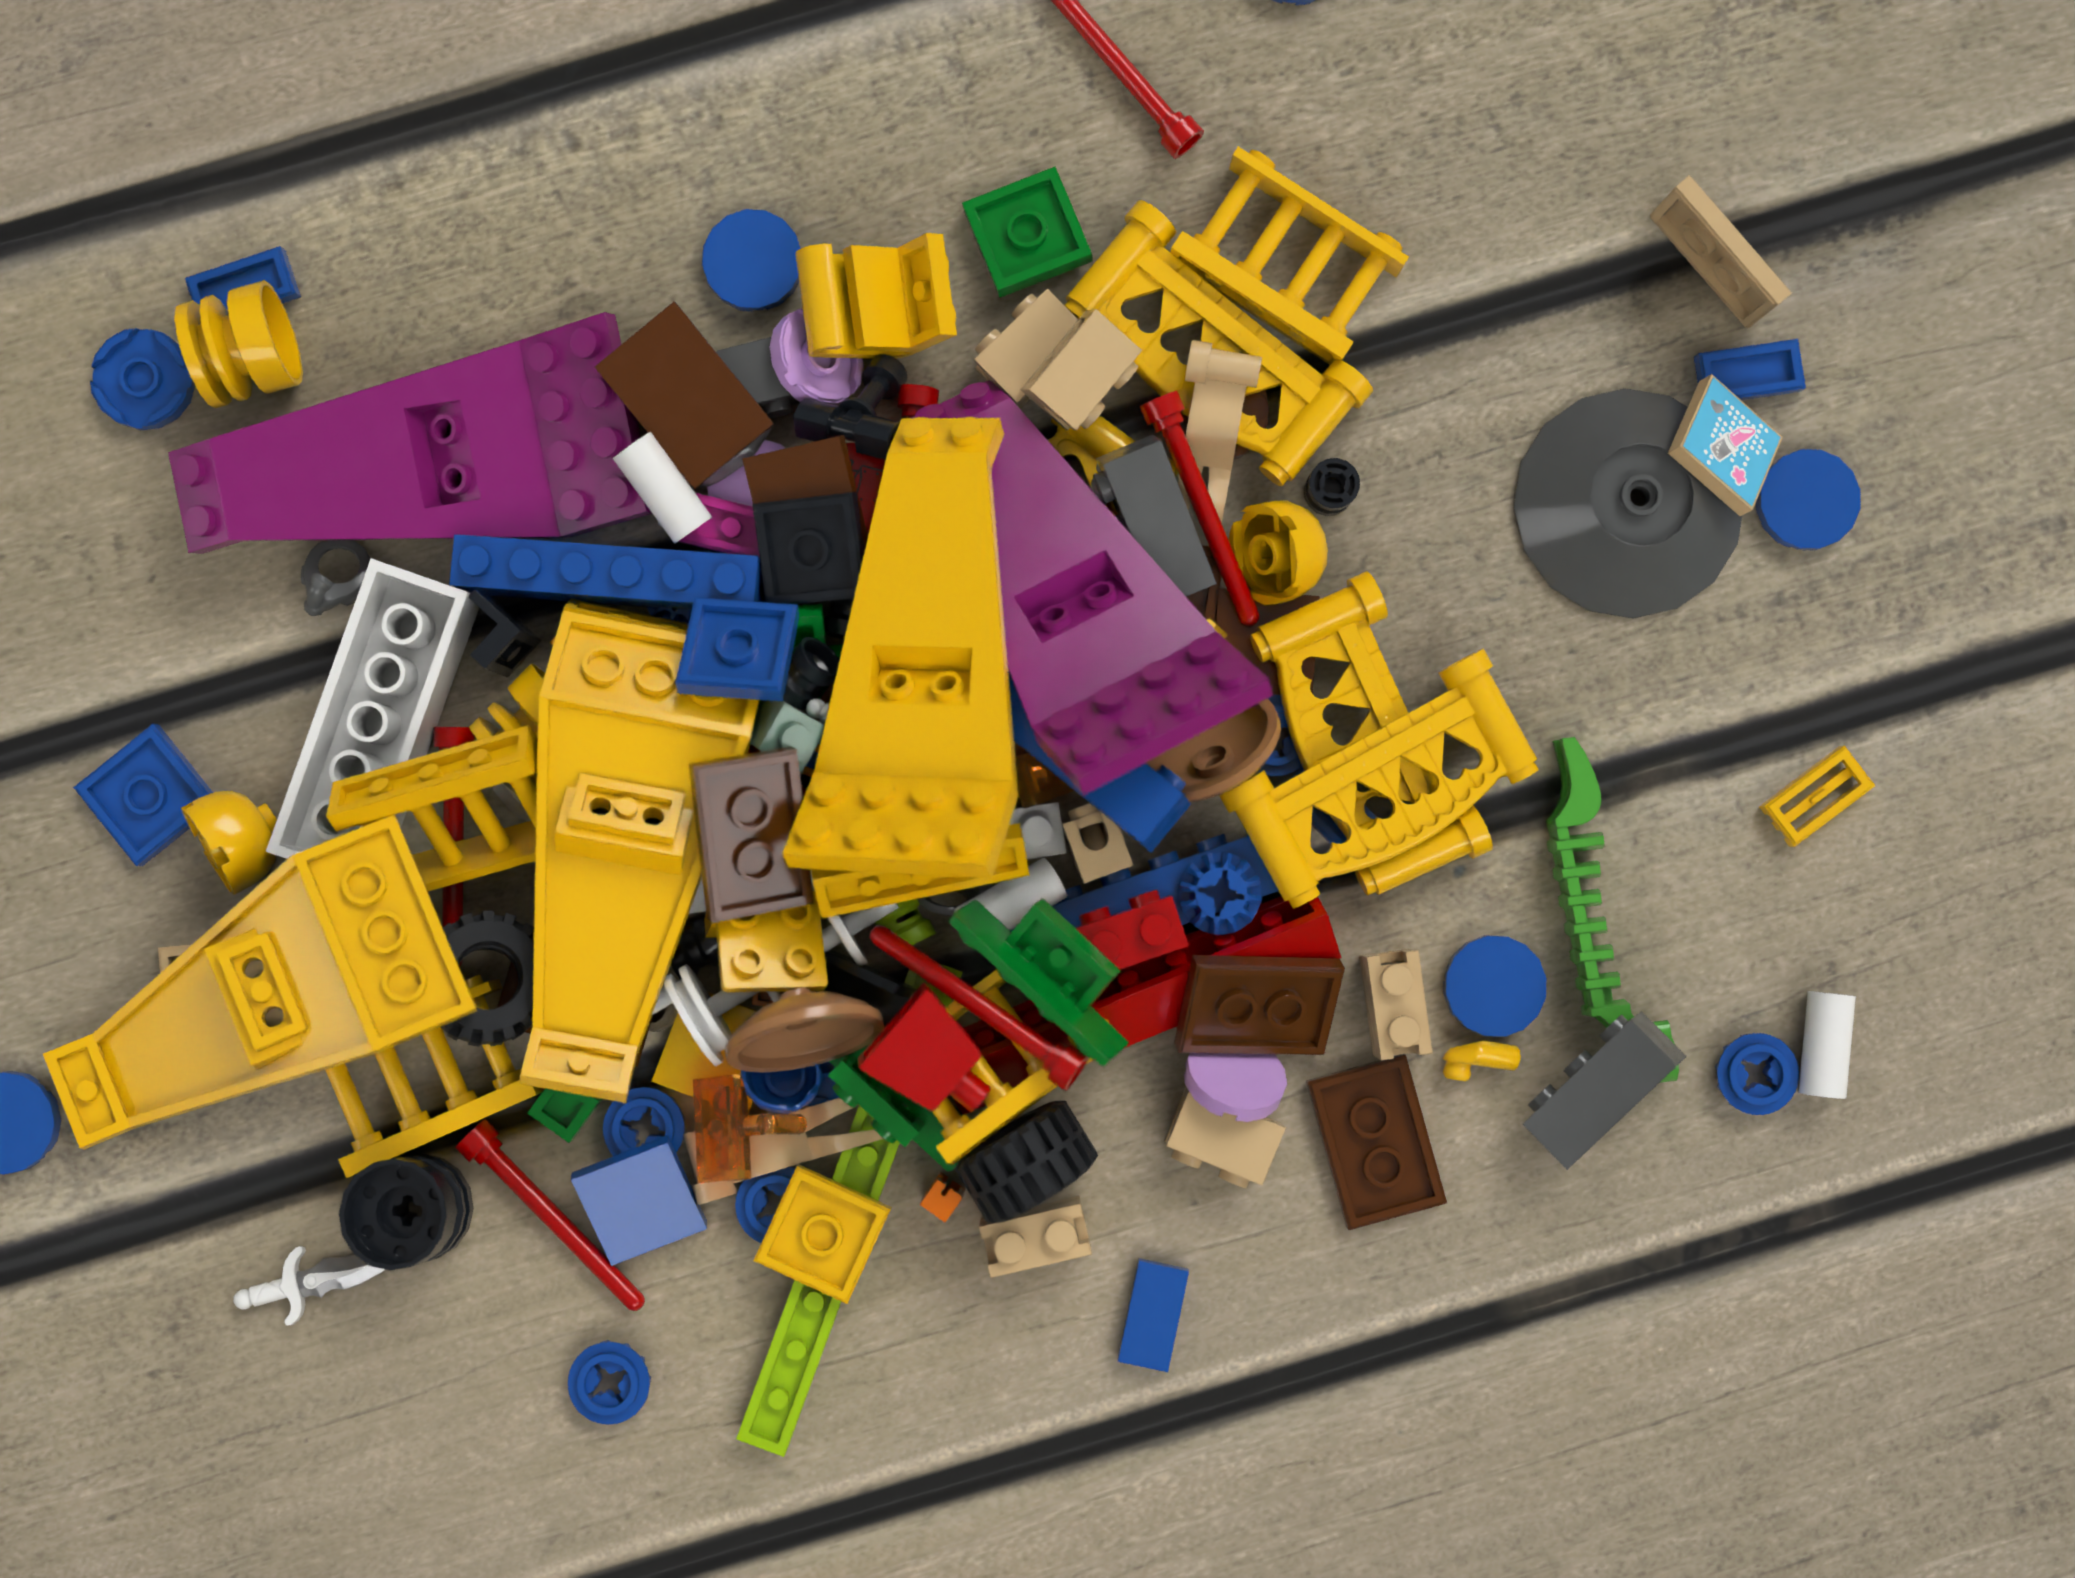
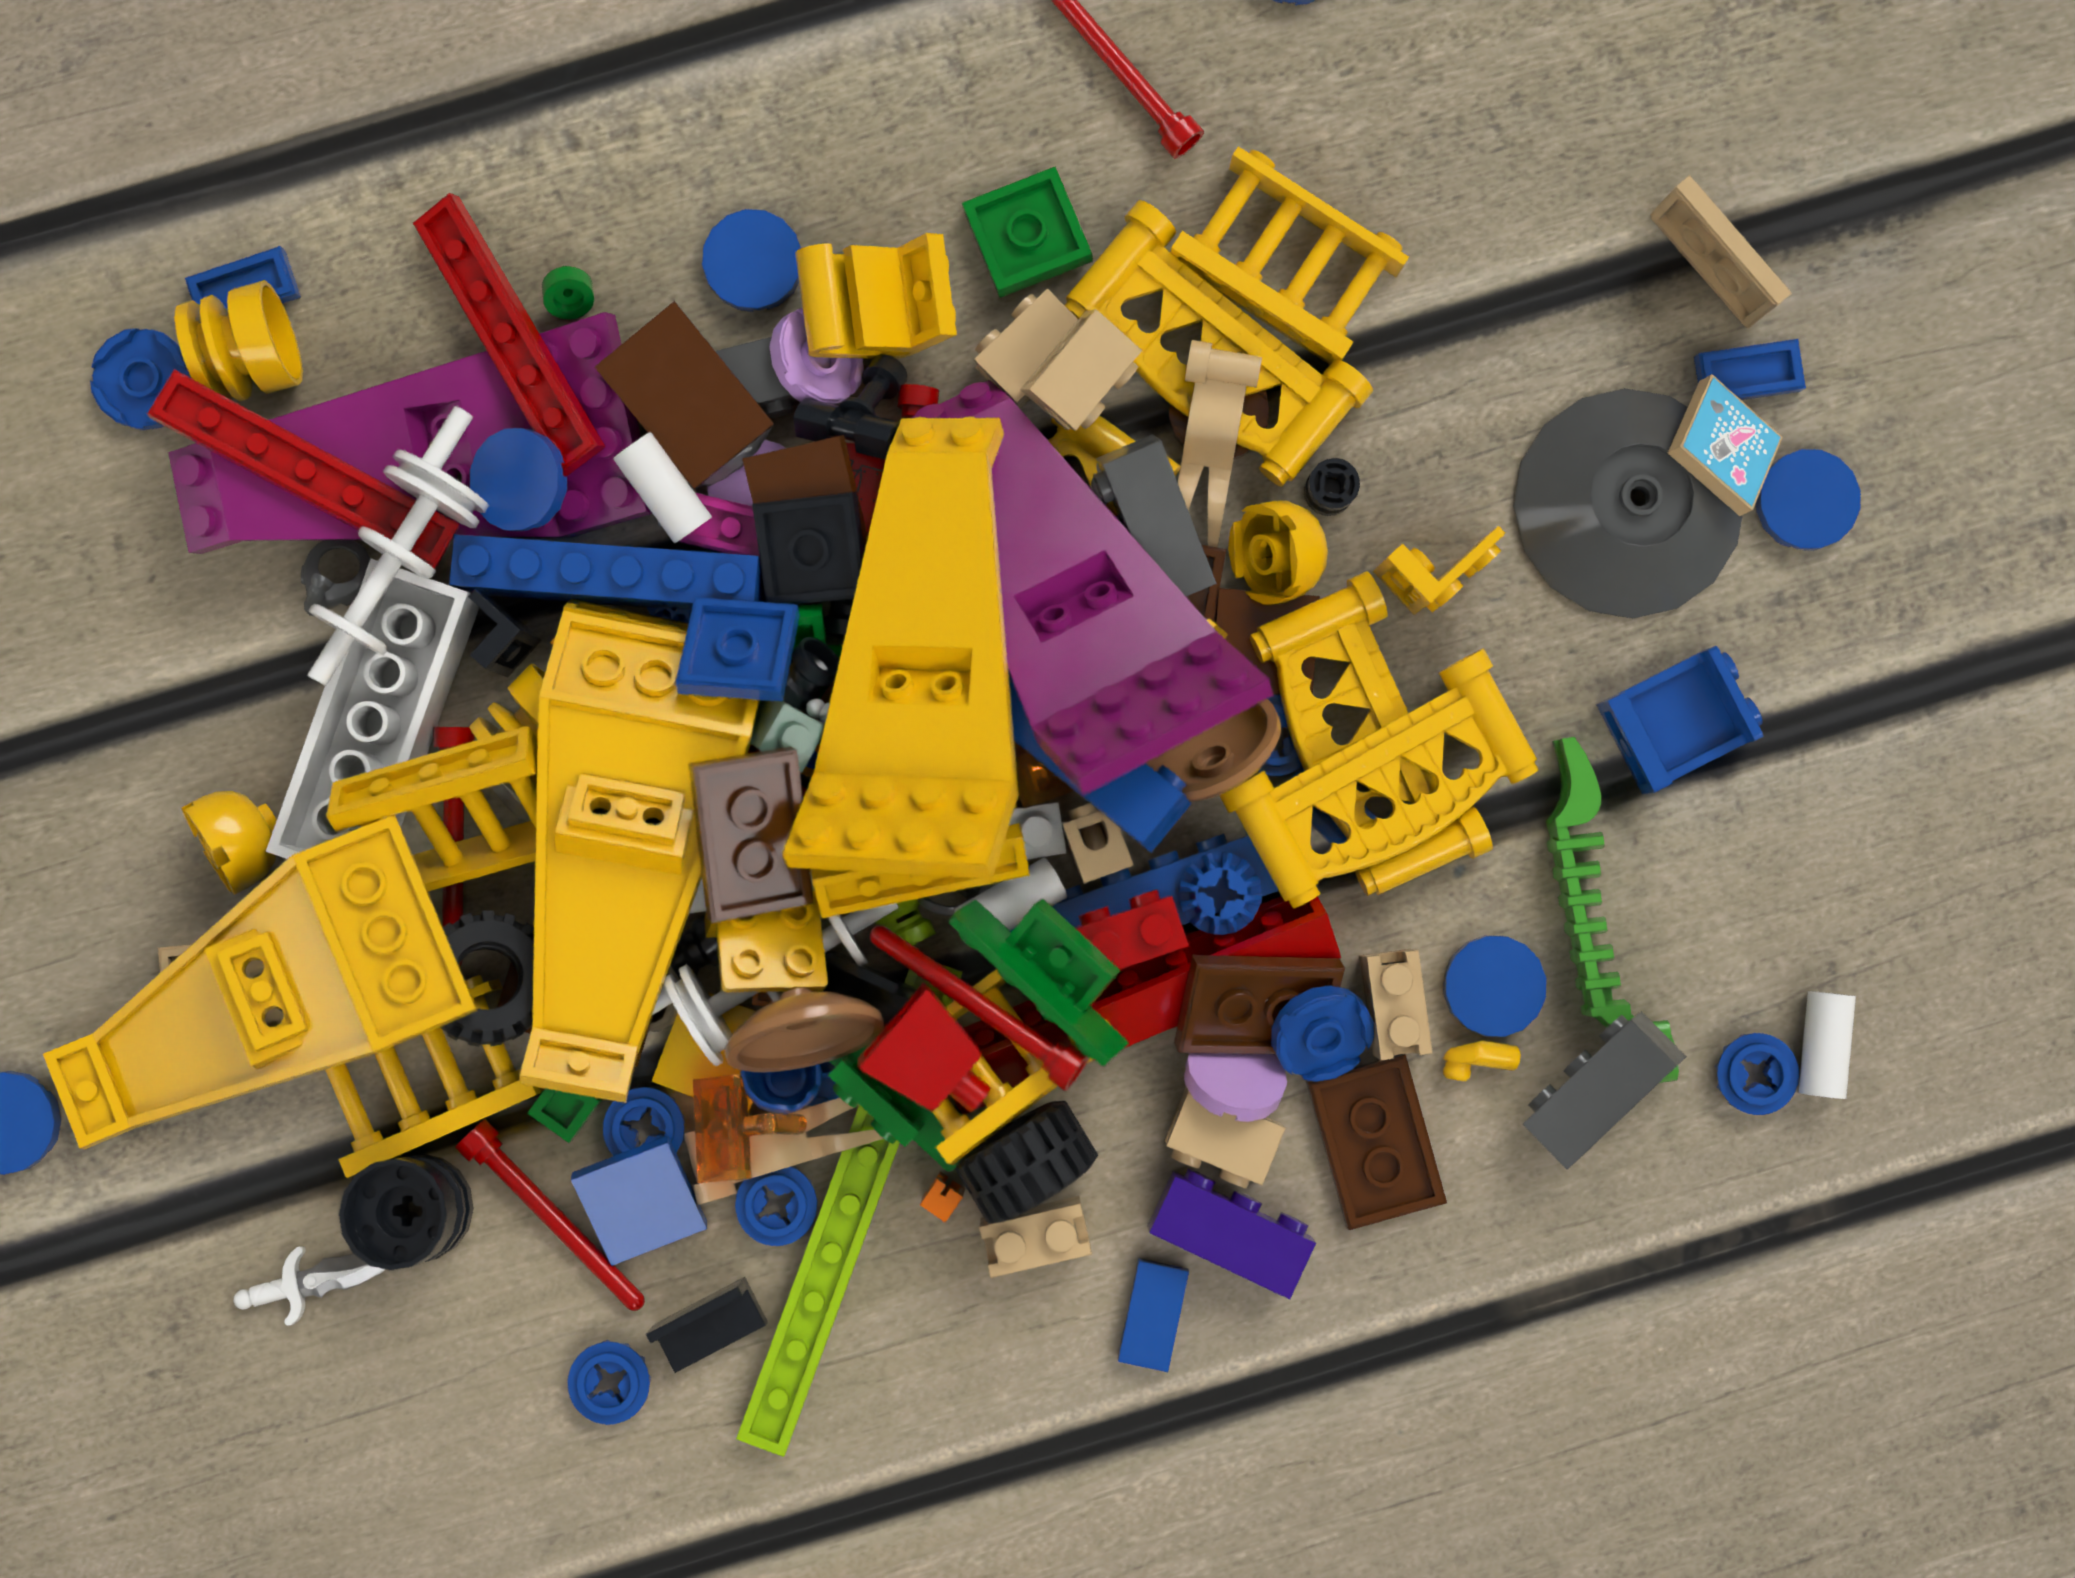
(142, 794): blue tile -> none
(293, 464): none -> red tile
(433, 492): none -> white piece
(507, 331): none -> red tile
(519, 479): none -> blue tile
(567, 292): none -> green tile
(708, 1325): none -> black panel
(822, 1233): yellow tile -> none
(1166, 417): red piece -> none
(1232, 1232): none -> dark purple brick
(1322, 1033): none -> blue tile
(1410, 576): none -> yellow bracket
(1681, 719): none -> blue panel
(1783, 821): yellow tile -> none

